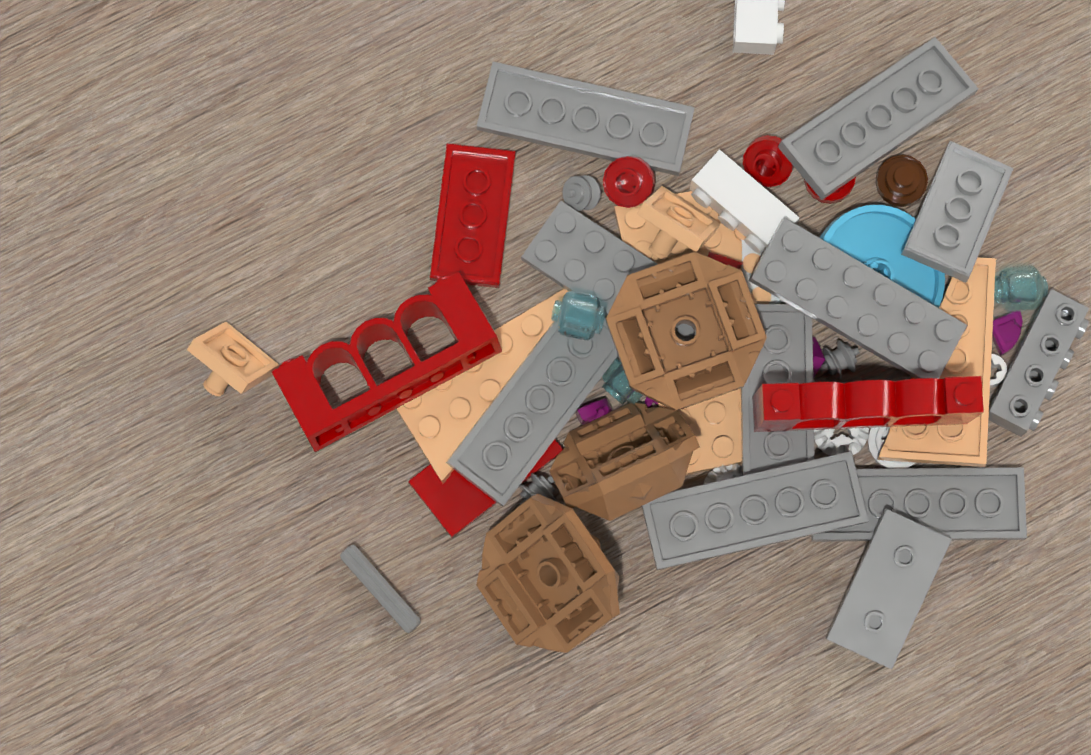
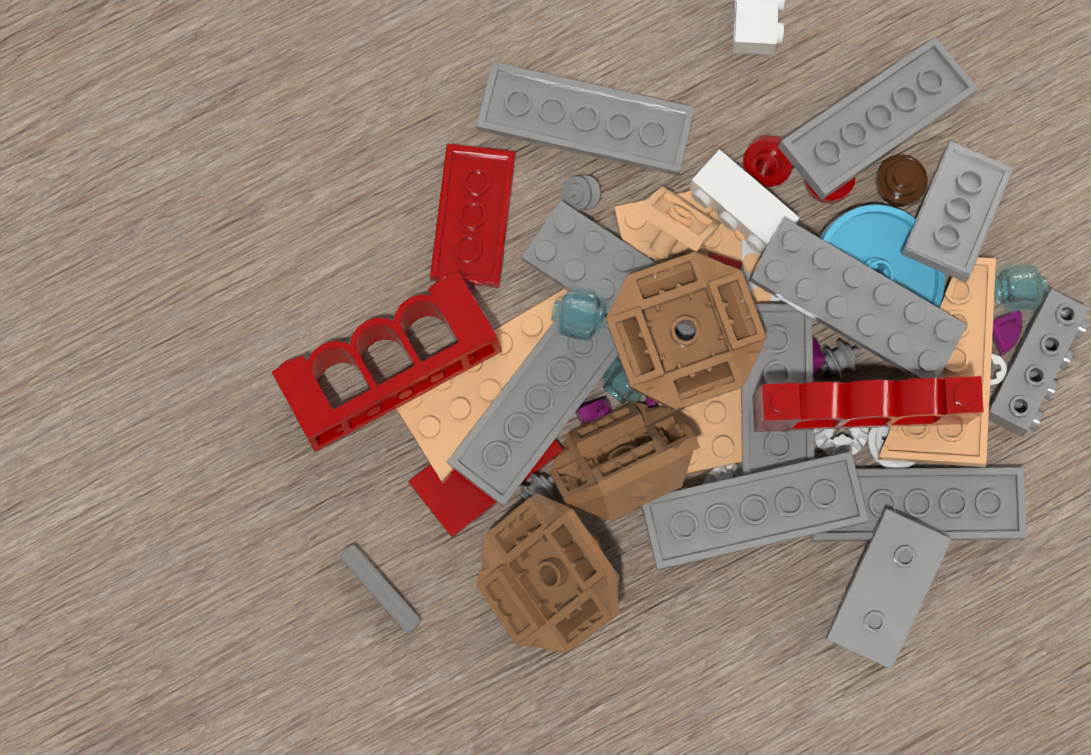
(231, 359): light nougat tile -> none
(628, 181): red plate -> none

